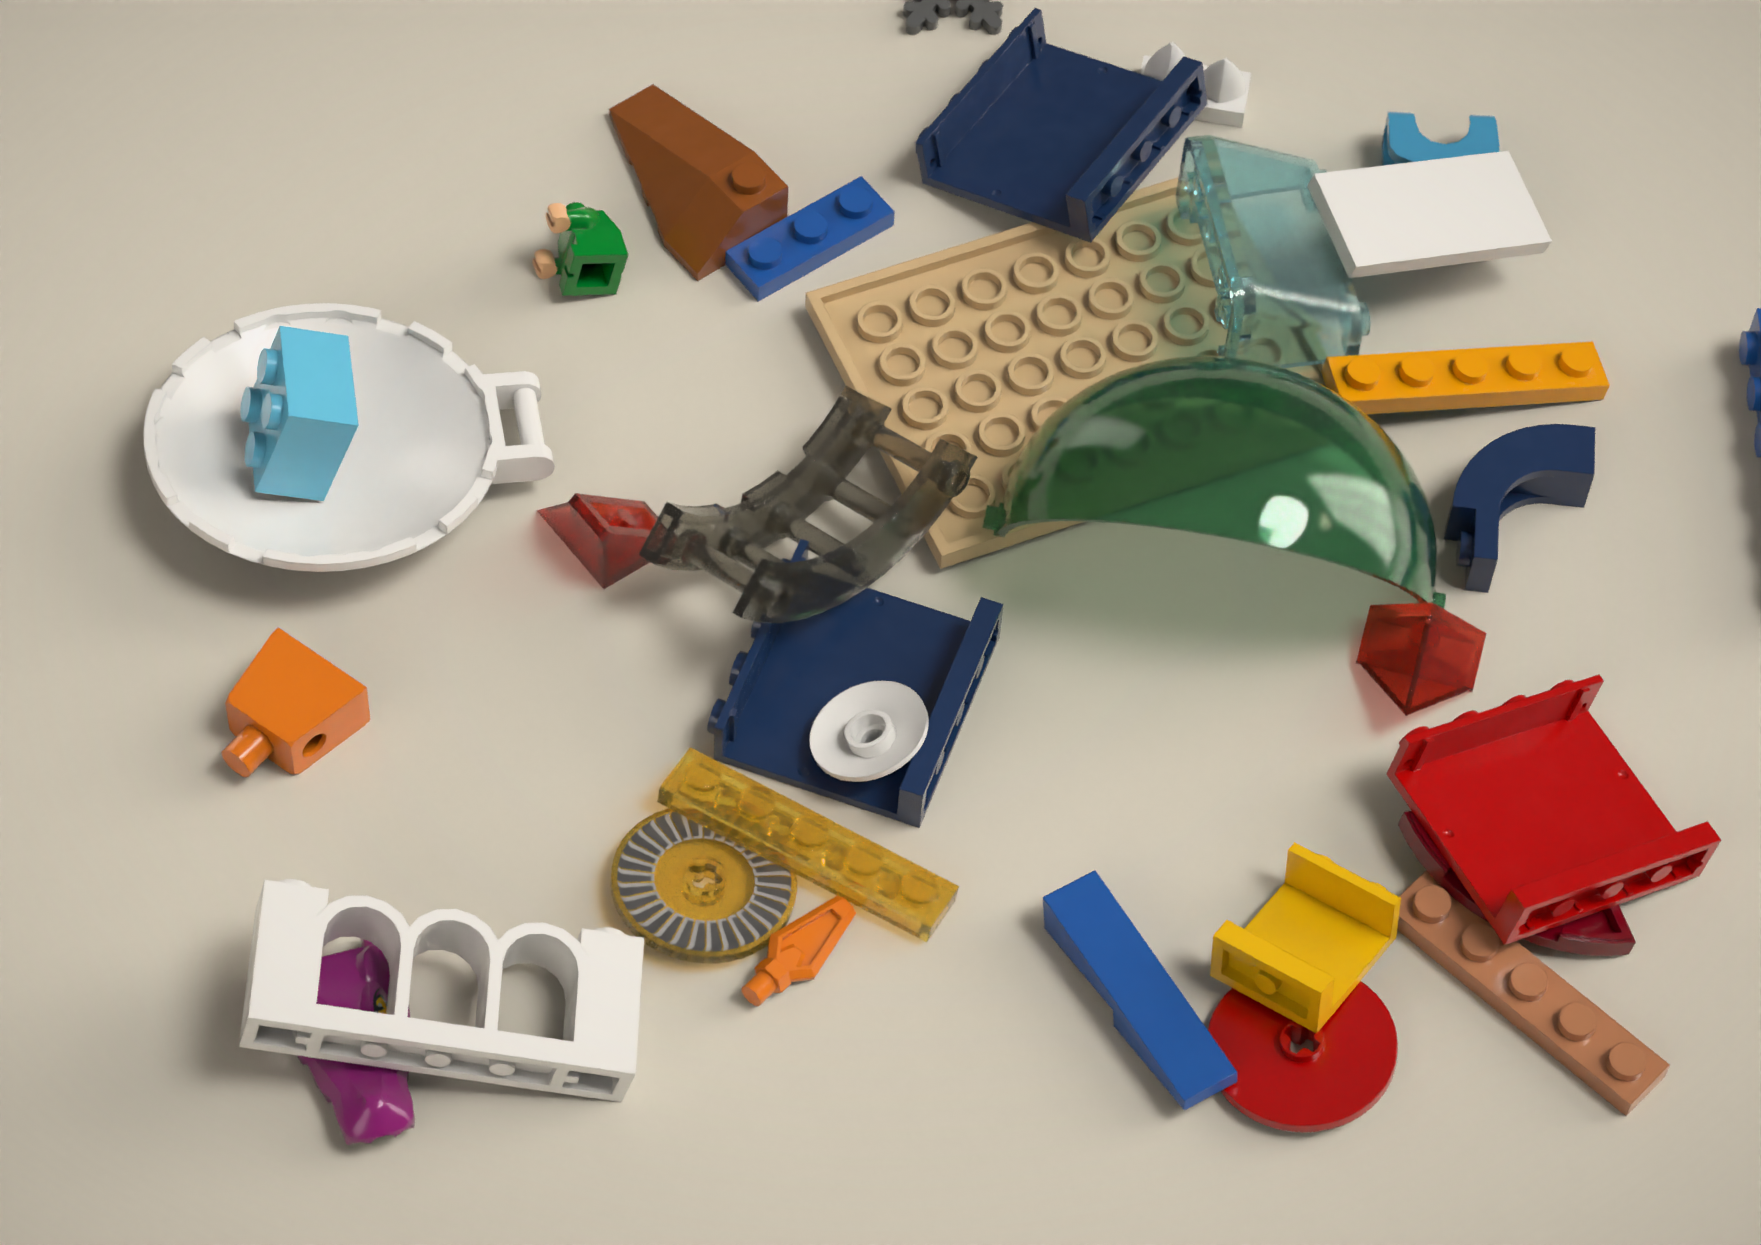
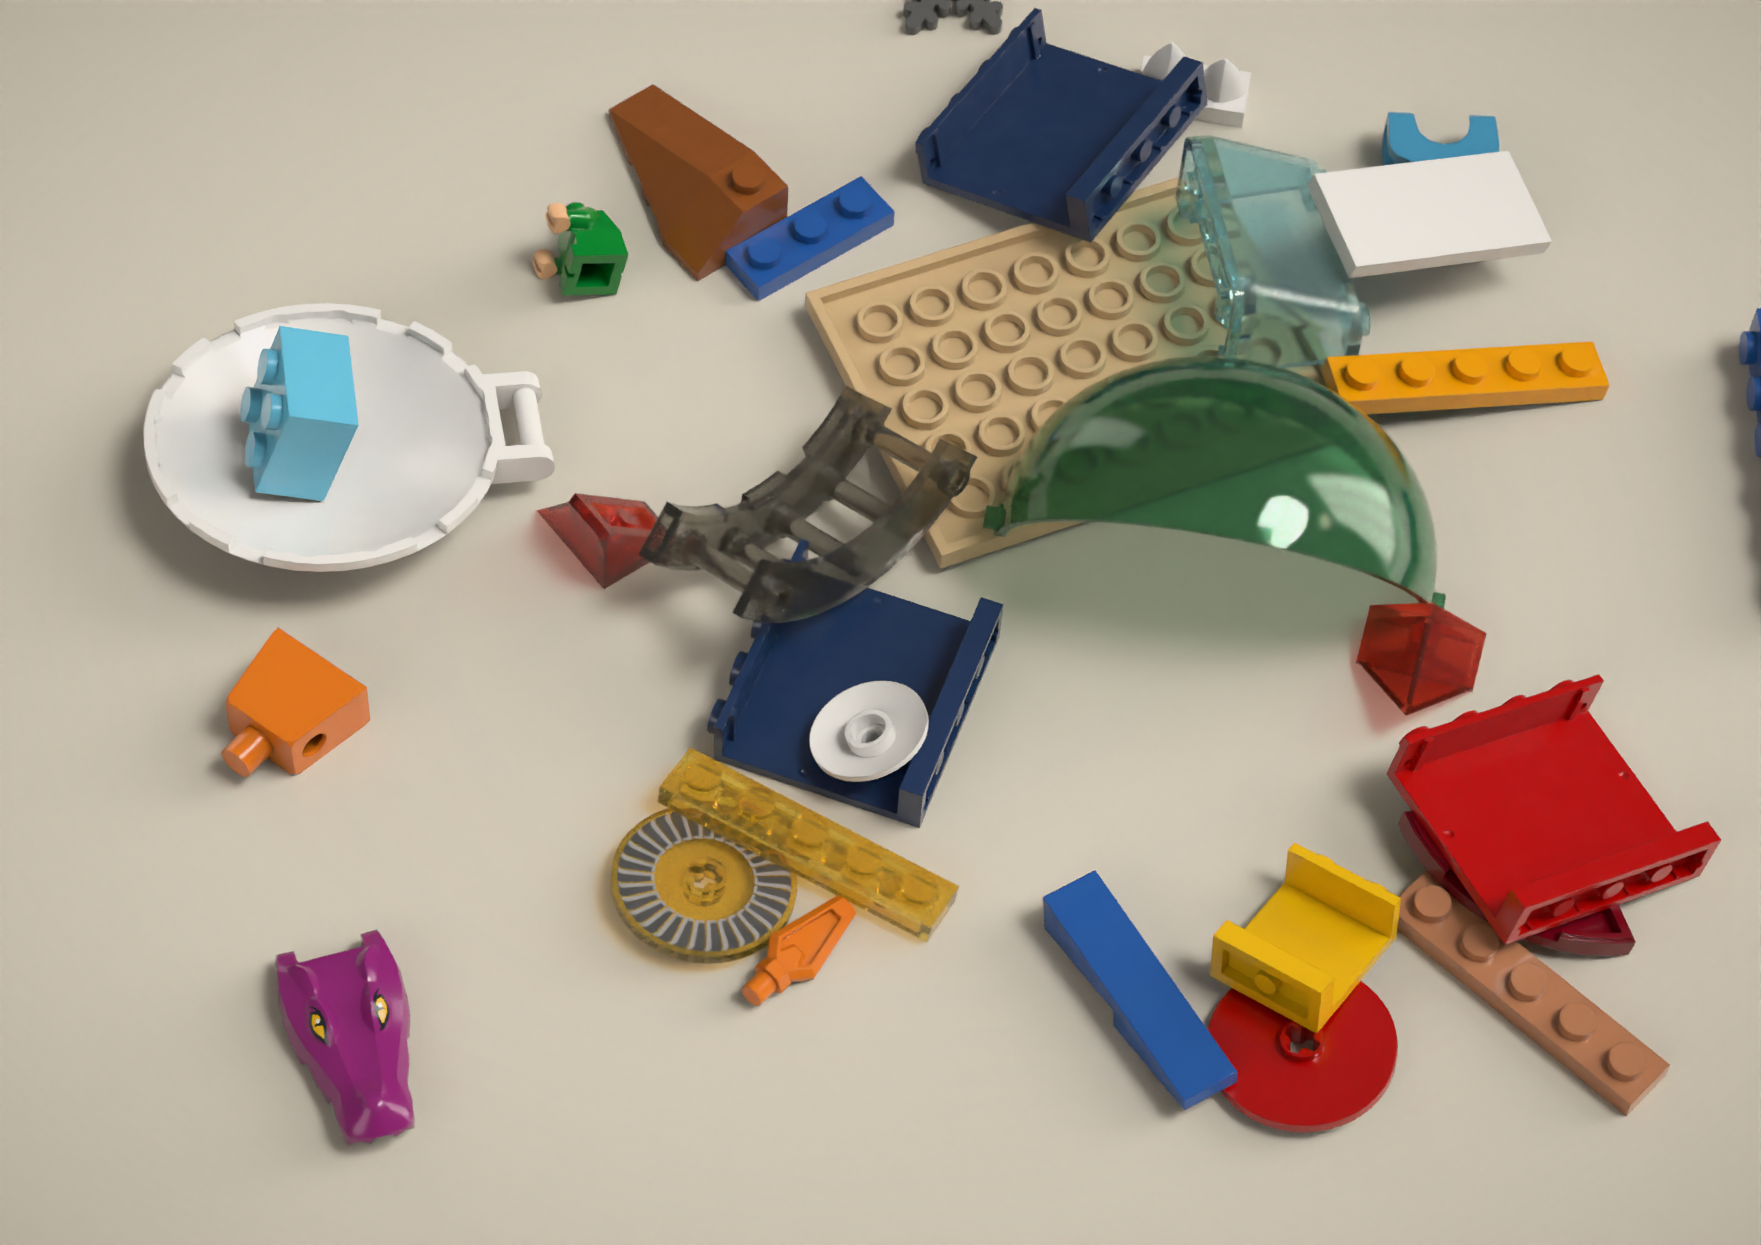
(596, 971): white fence -> none
(1514, 471): dark blue arch -> none

